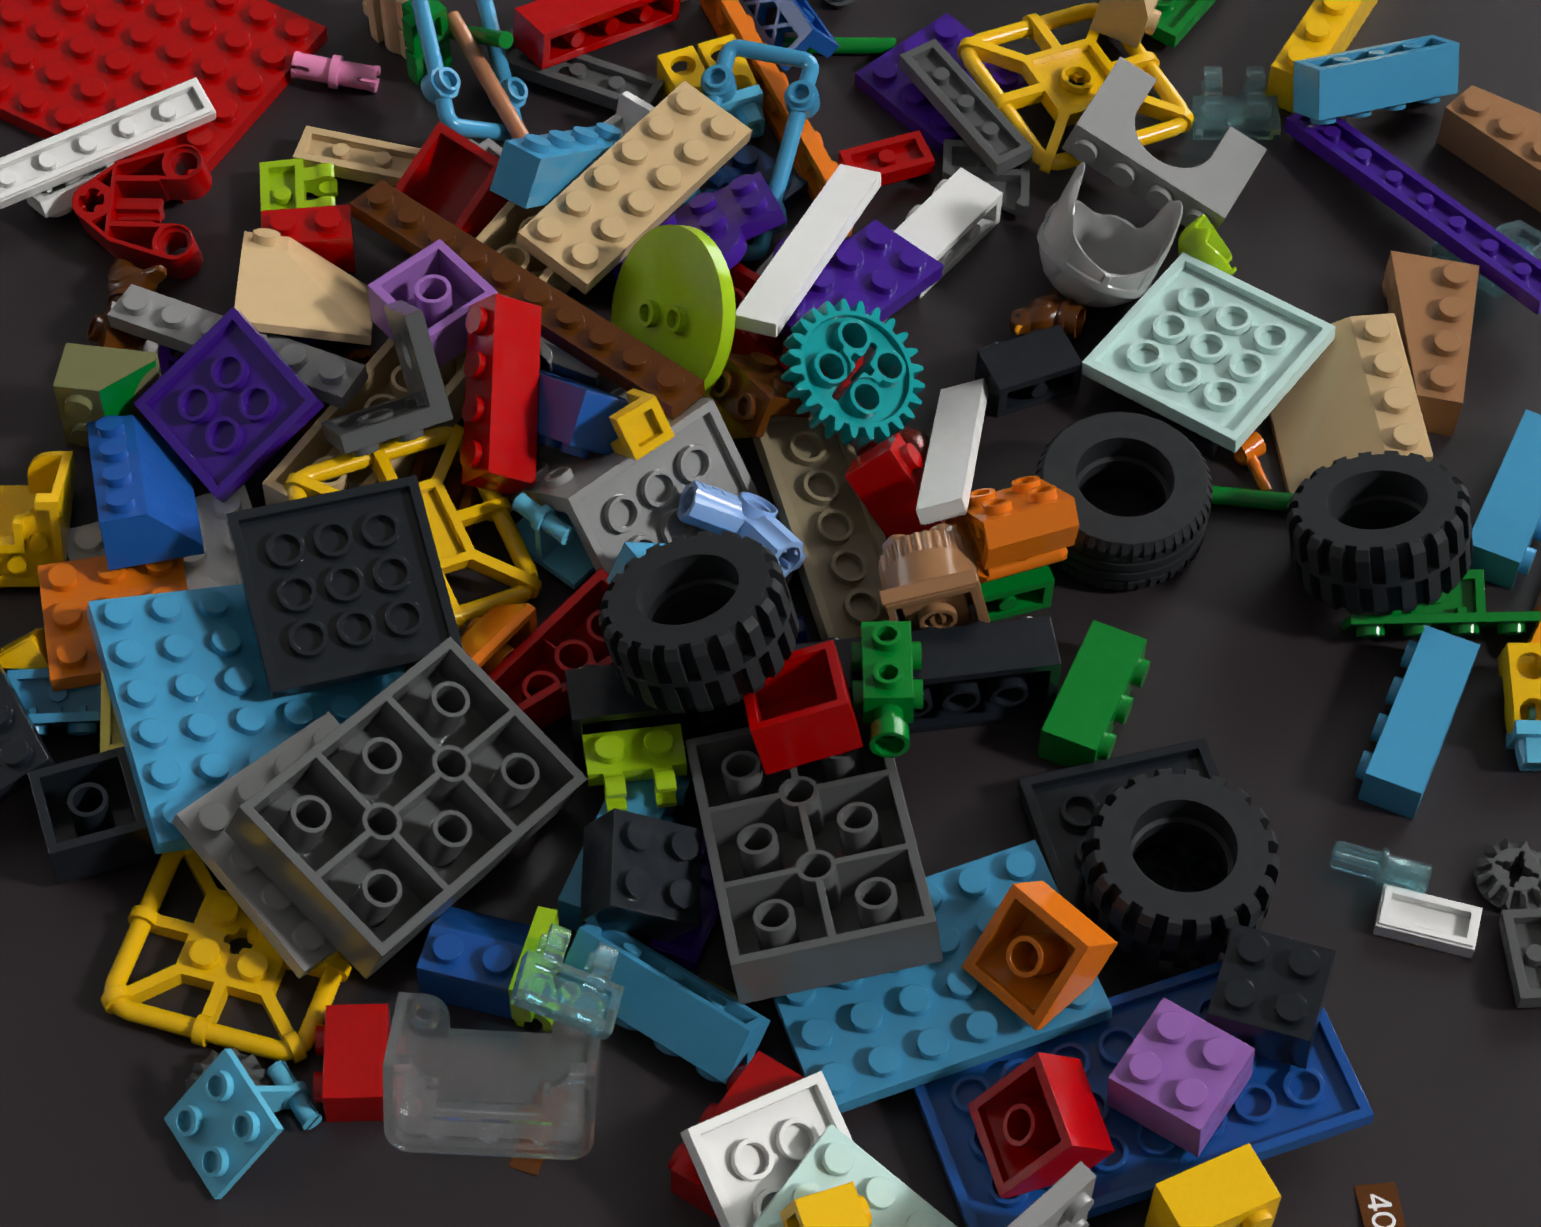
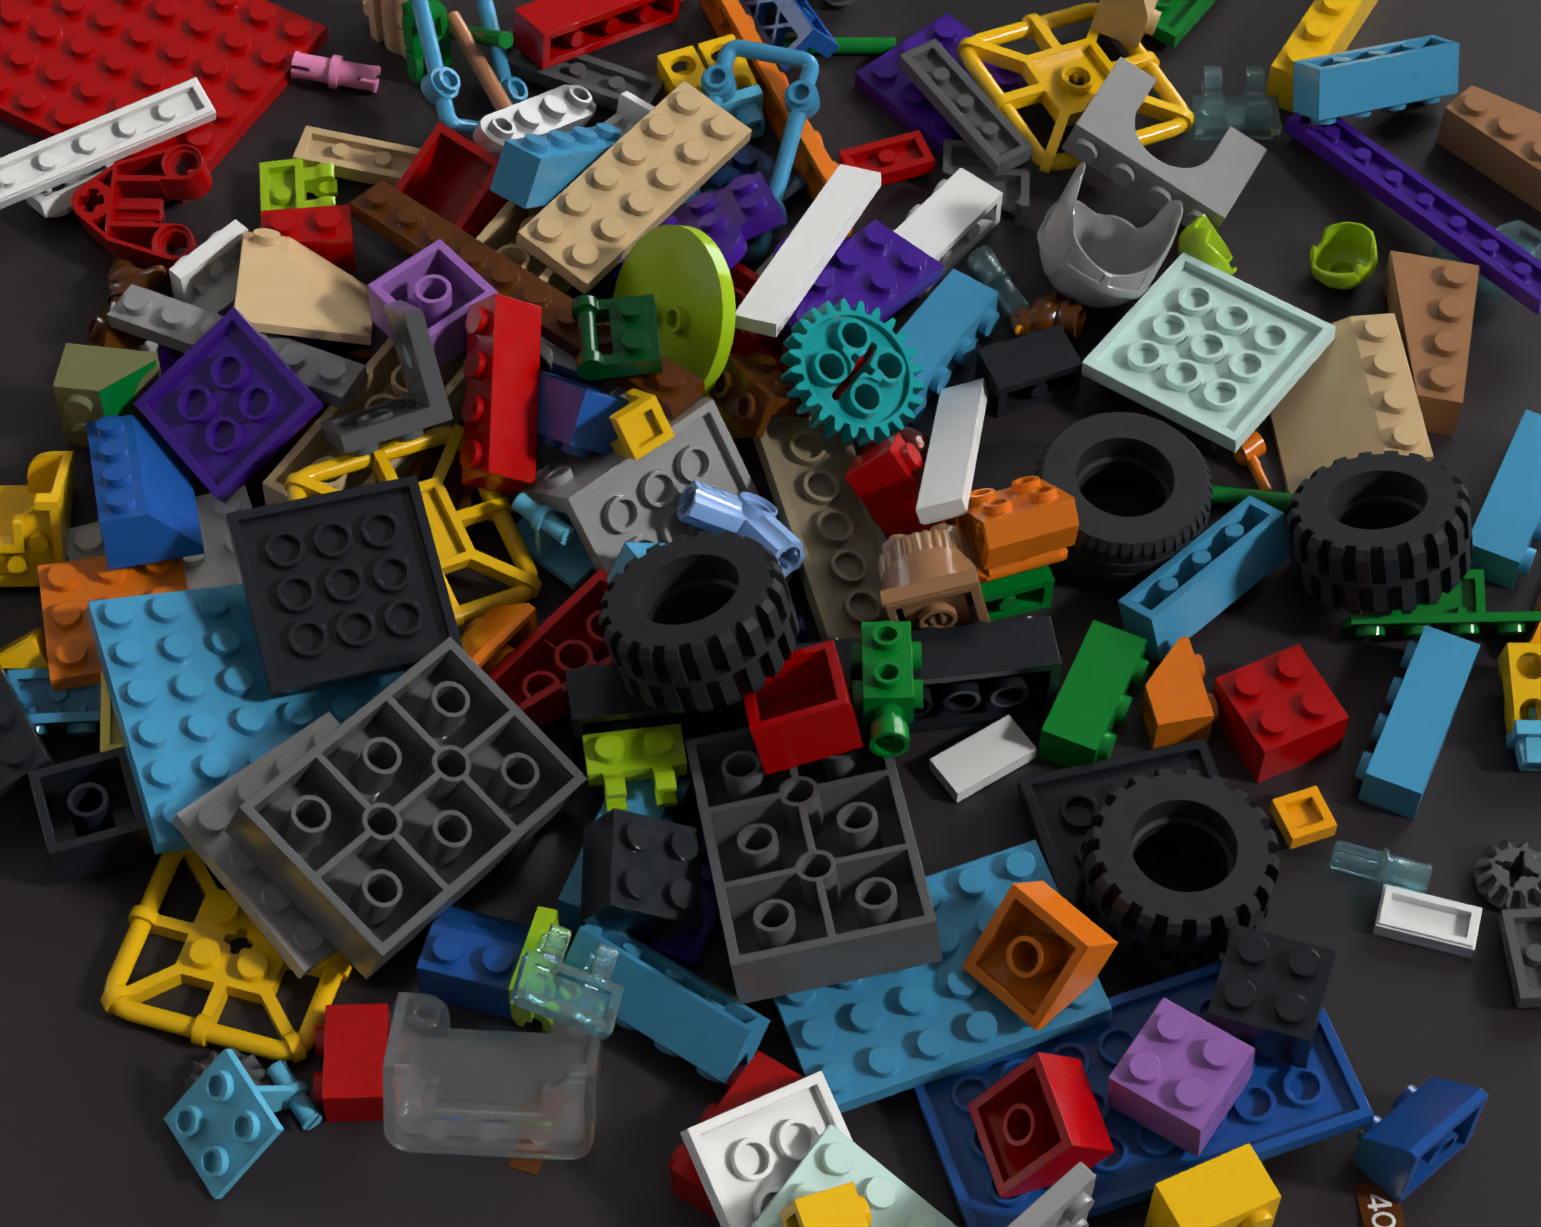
(210, 271): none -> white bracket
(551, 110): none -> light grey plate
(632, 333): none -> dark green plate
(948, 330): none -> dark azure brick
(982, 758): none -> white tile
(992, 274): none -> clear light blue axle
(1176, 701): none -> orange slope
(1206, 576): none -> dark azure brick
(1279, 713): none -> red piece
(1303, 817): none -> light orange plate
(1344, 256): none -> lime hair
(1419, 1134): none -> blue slope

